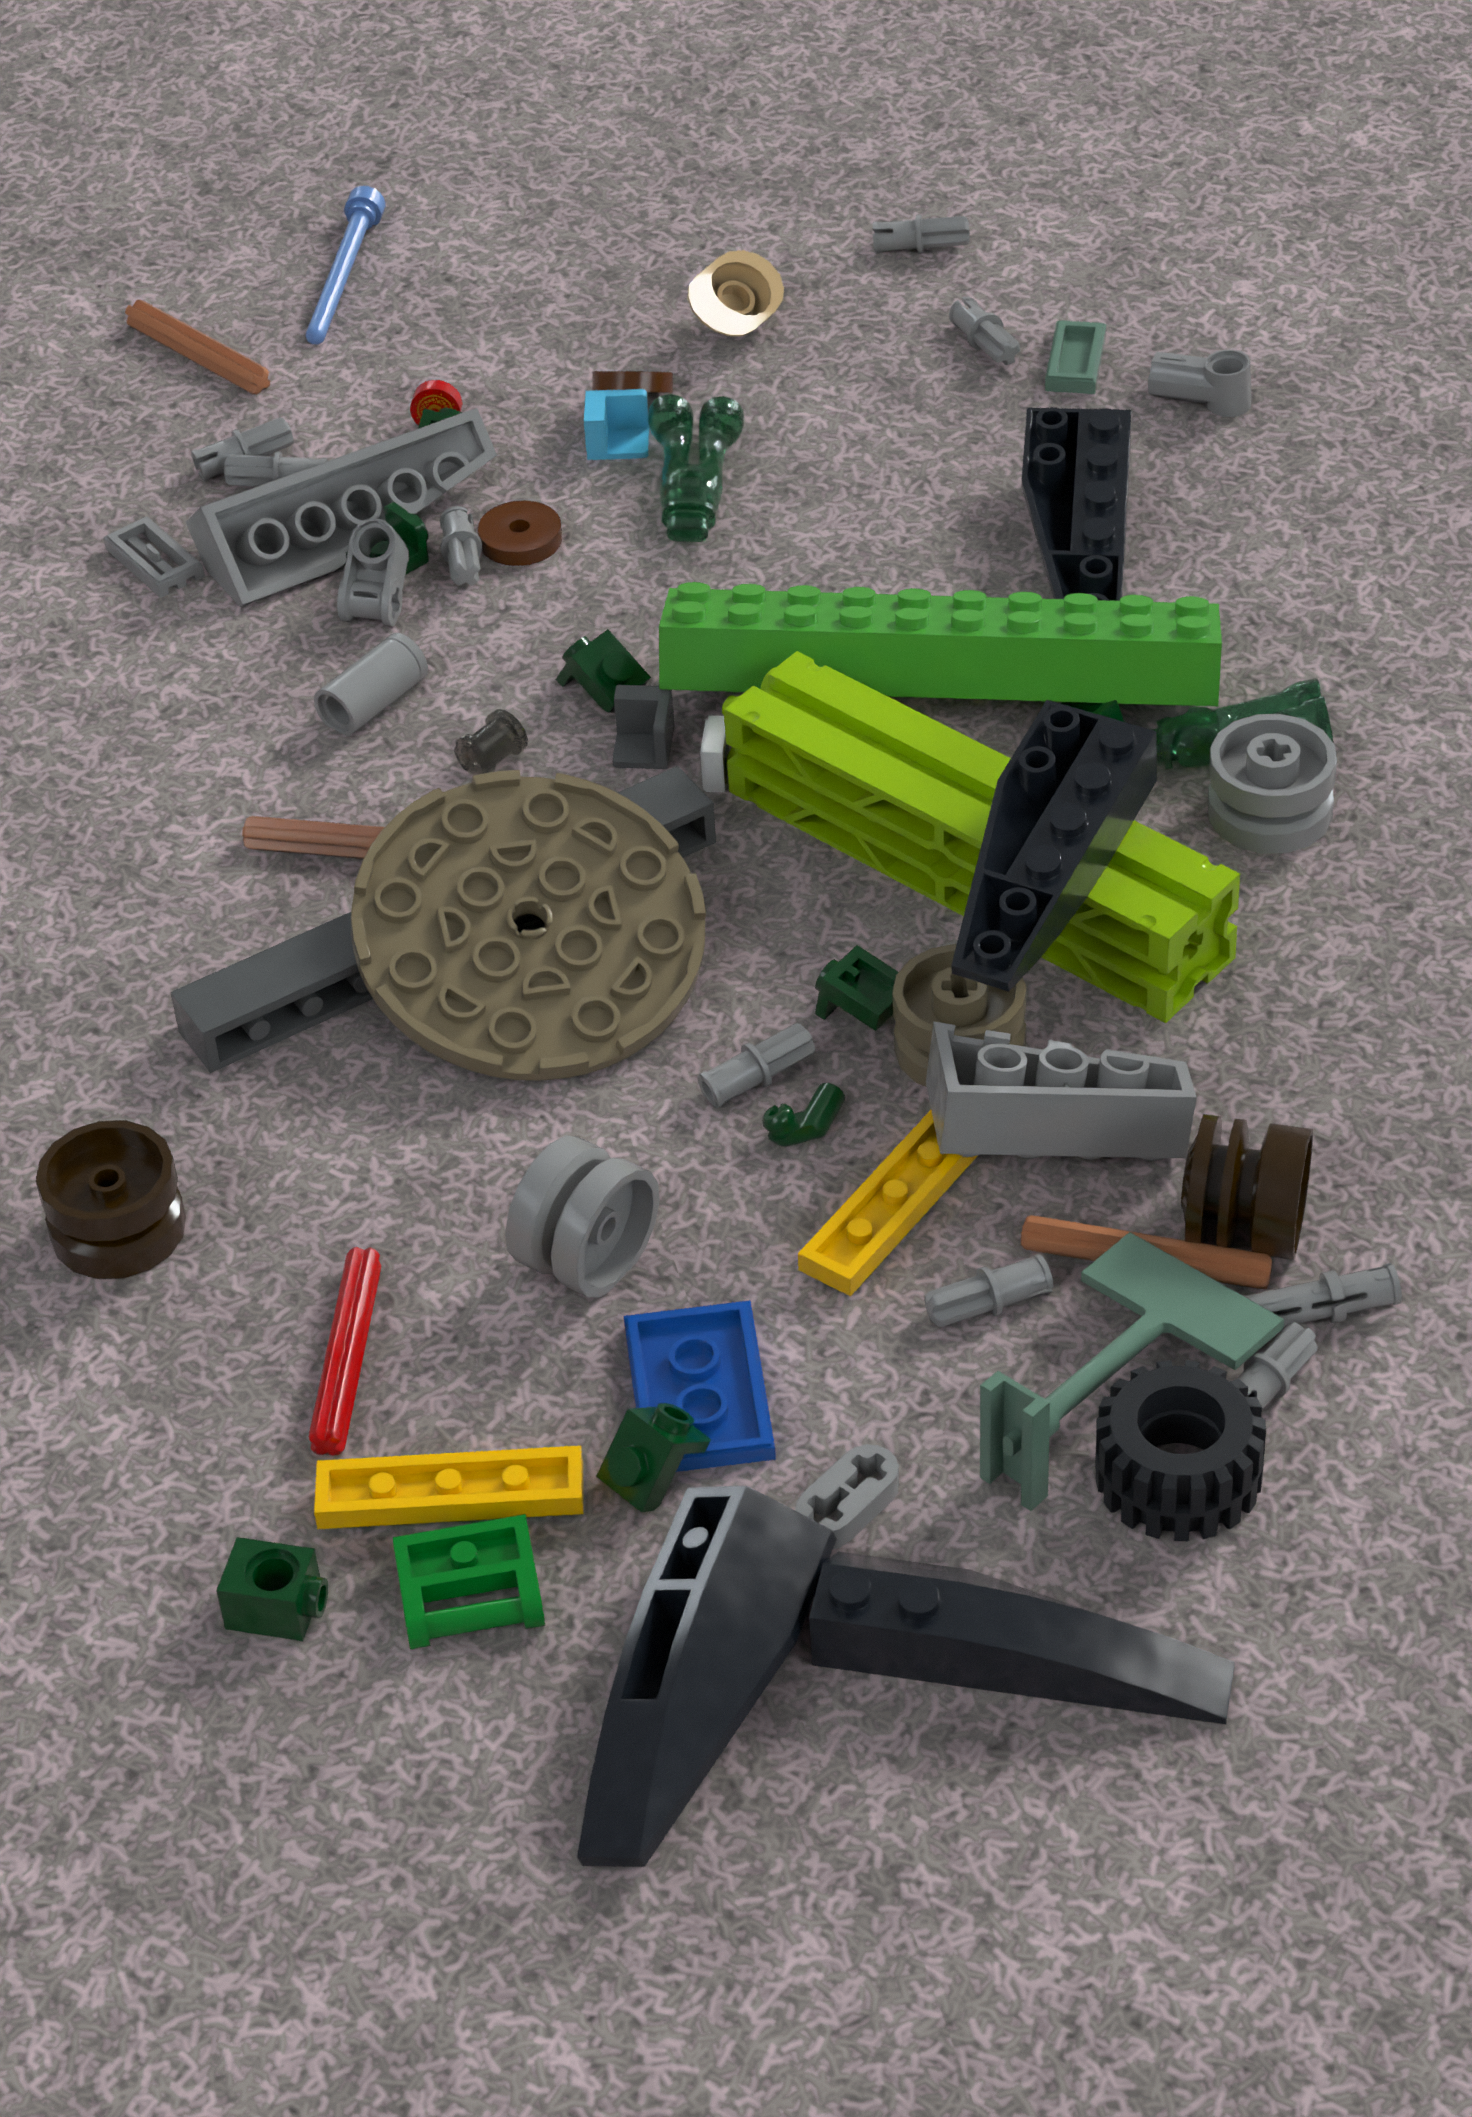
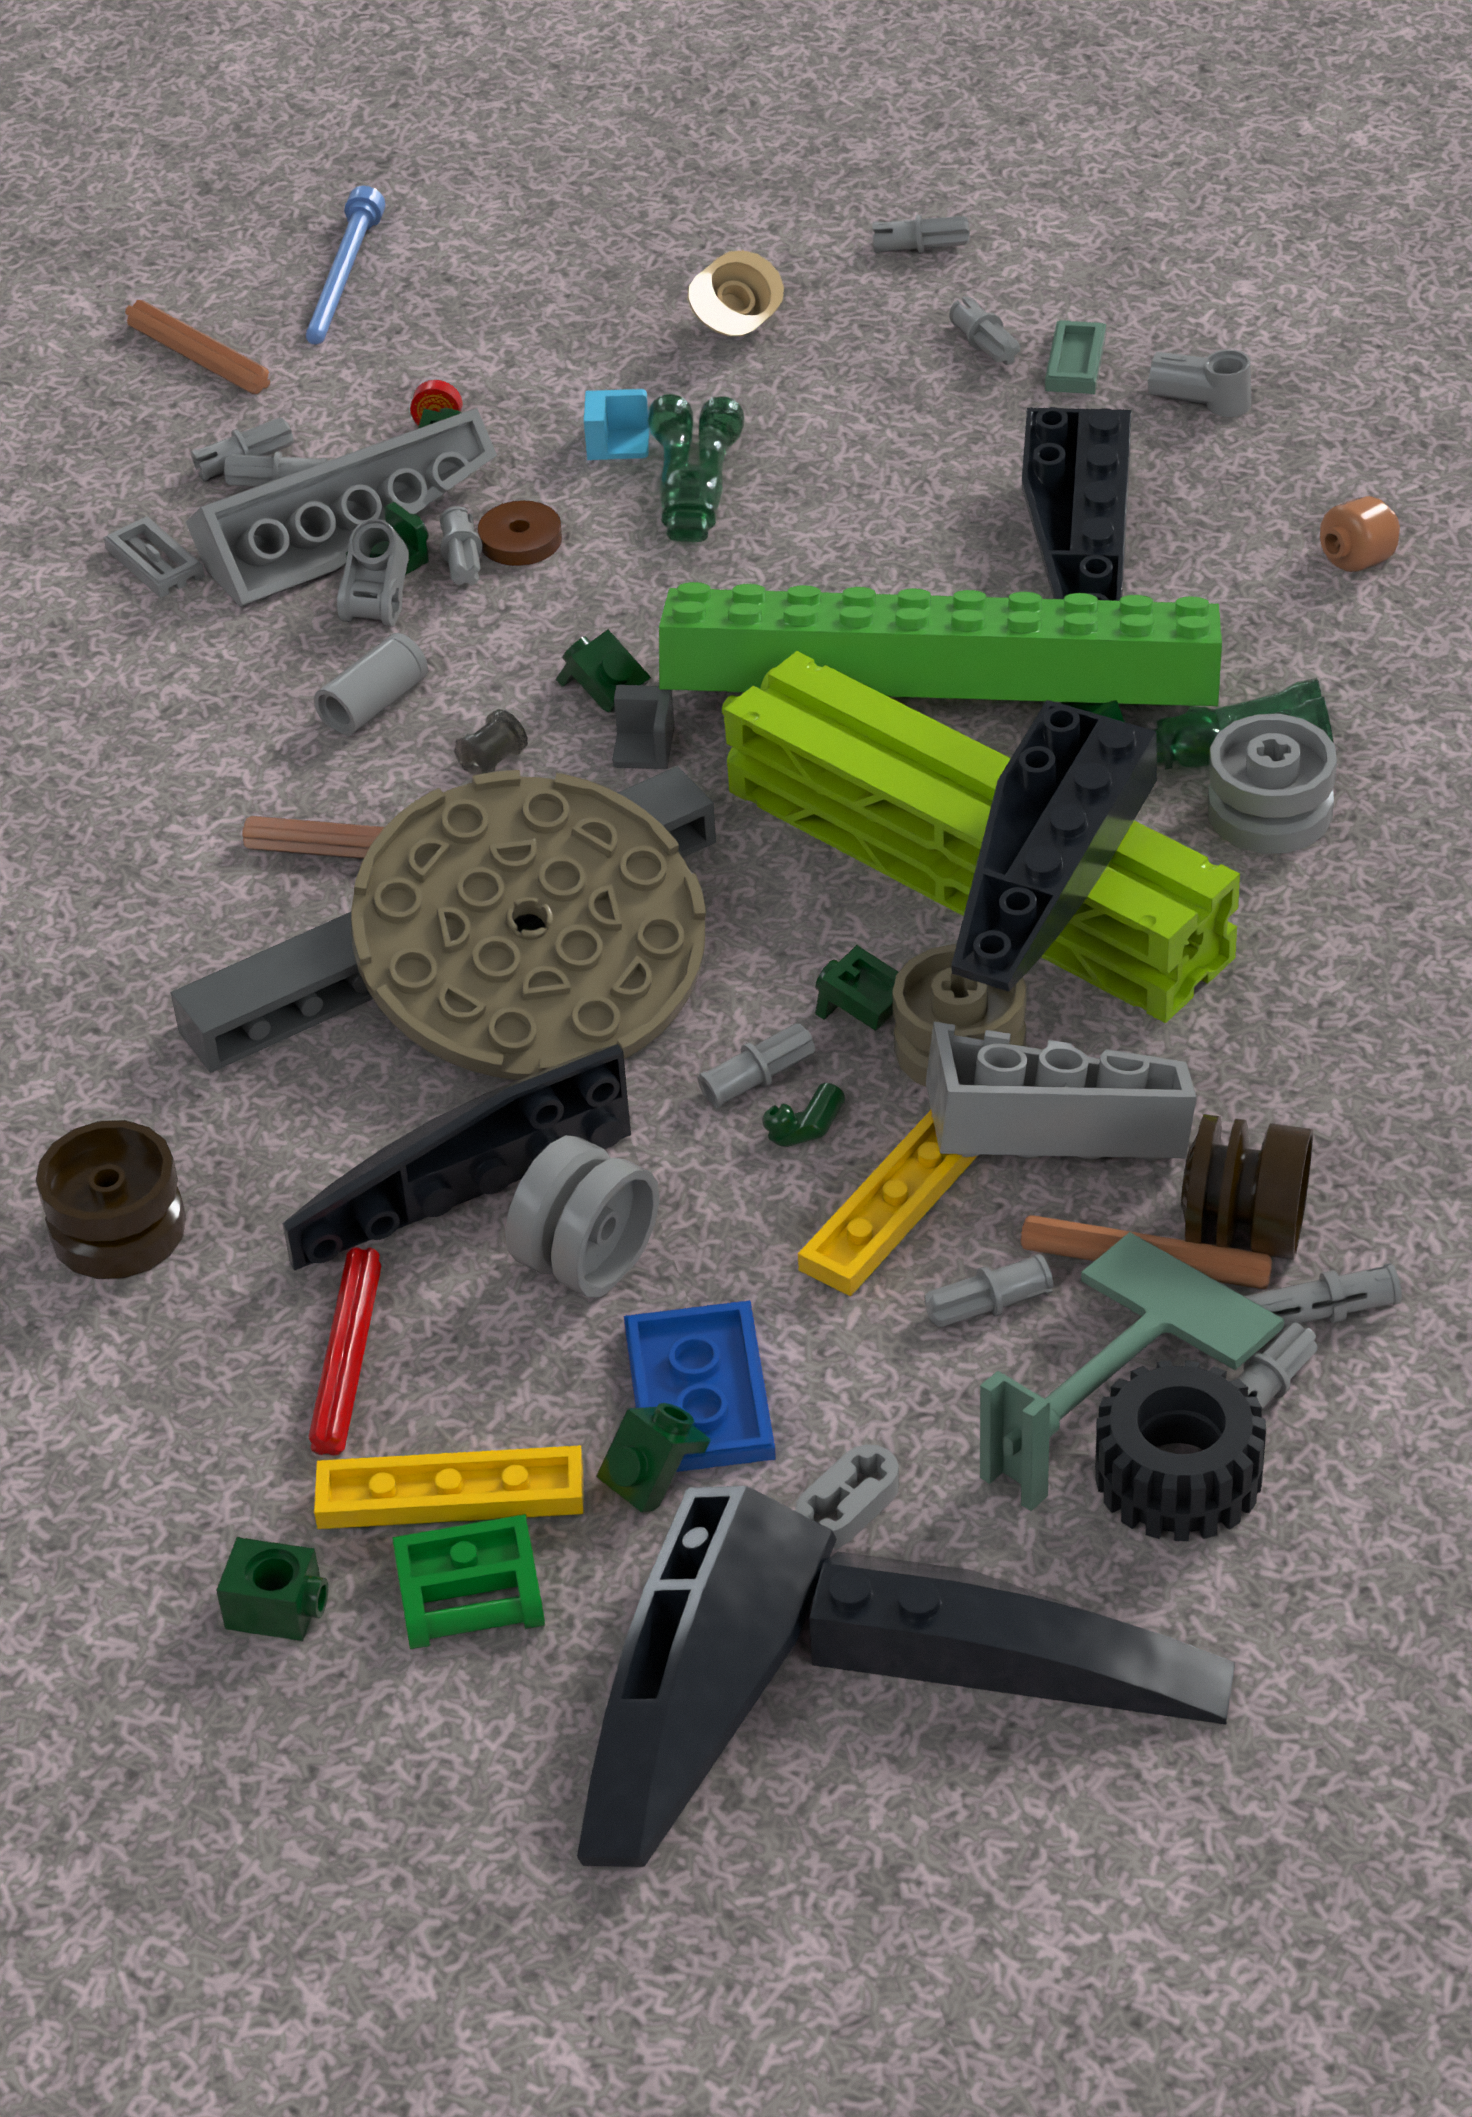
(464, 1155): none -> black wedge
(620, 380): reddish brown piece -> none
(714, 755): white tile -> none
(1359, 533): none -> nougat head

